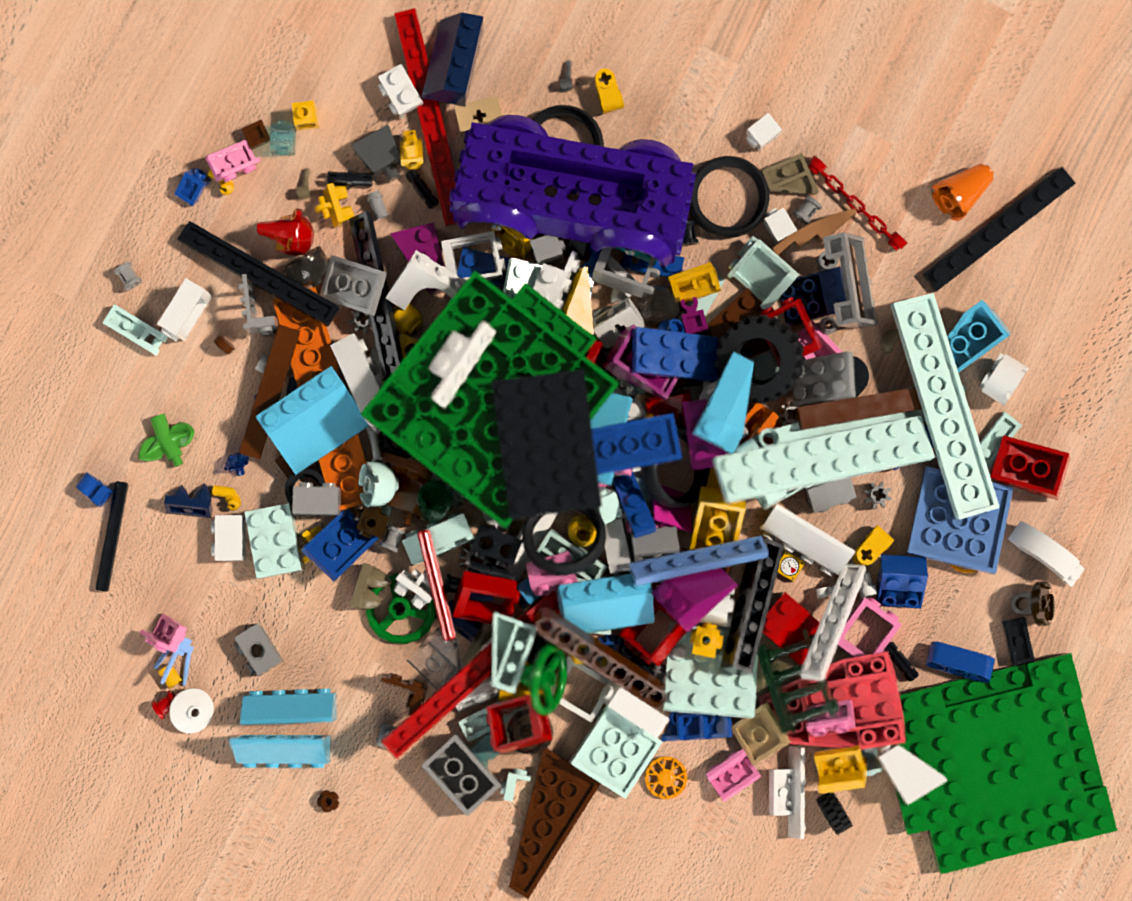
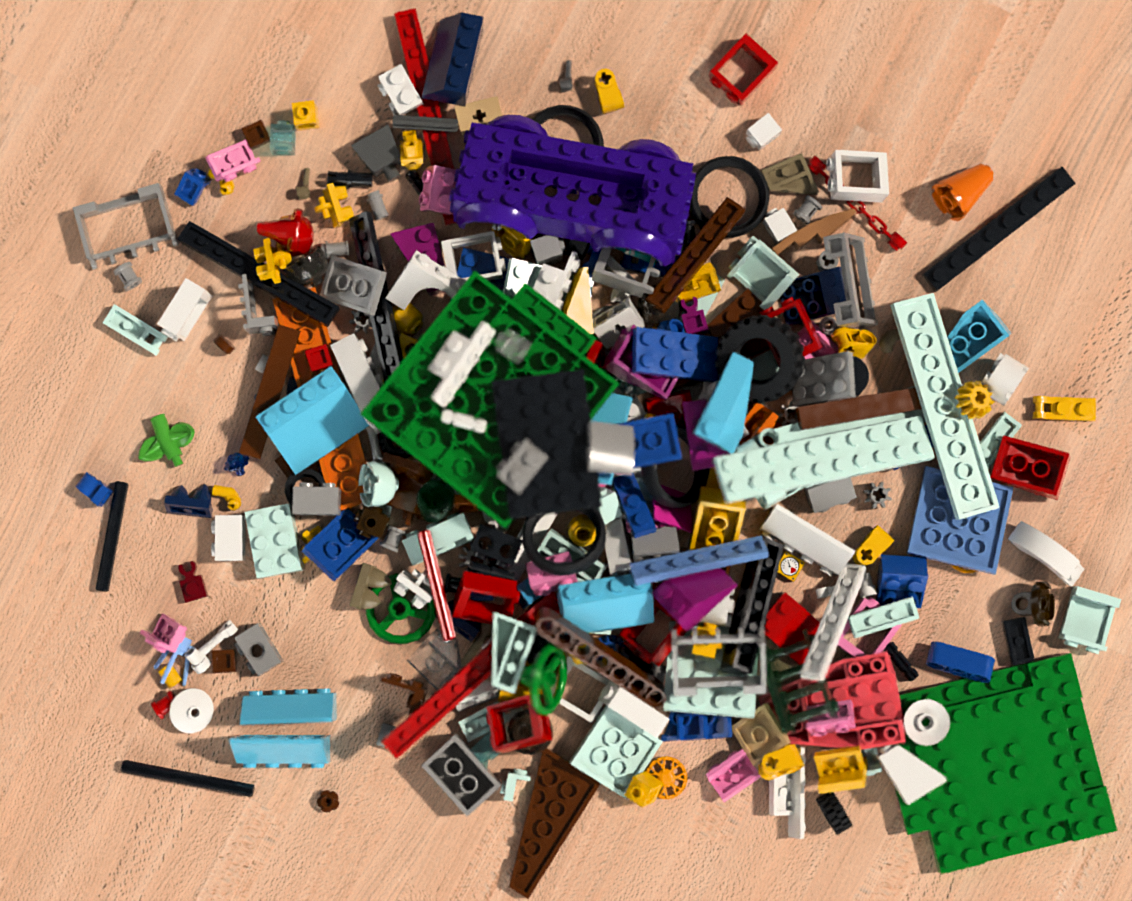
(92, 209): none -> light grey hinge
(187, 778): none -> black axle
(193, 586): none -> dark red plate
(197, 658): none -> white brick
(224, 661): none -> reddish brown plate
(273, 260): none -> yellow hips
(319, 358): none -> red plate
(335, 249): none -> light grey pin
(425, 123): none -> dark grey axle
(436, 189): none -> bright pink bracket
(462, 504): none -> dark orange tile
(463, 421): none -> white axle
(512, 346): none -> clear brick
(521, 466): none -> light grey bracket
(610, 448): none -> light grey slope
(643, 789): none -> yellow brick
(695, 255): none -> reddish brown tile
(750, 684): none -> light grey hinge
(758, 54): none -> red window
(784, 761): none -> yellow piece
(854, 341): none -> yellow piece
(879, 176): none -> white window
(883, 617): none -> light aqua tile
(938, 722): none -> white dish
(974, 399): none -> yellow gear
(1065, 408): none -> yellow plate
(1088, 619): none -> light aqua panel

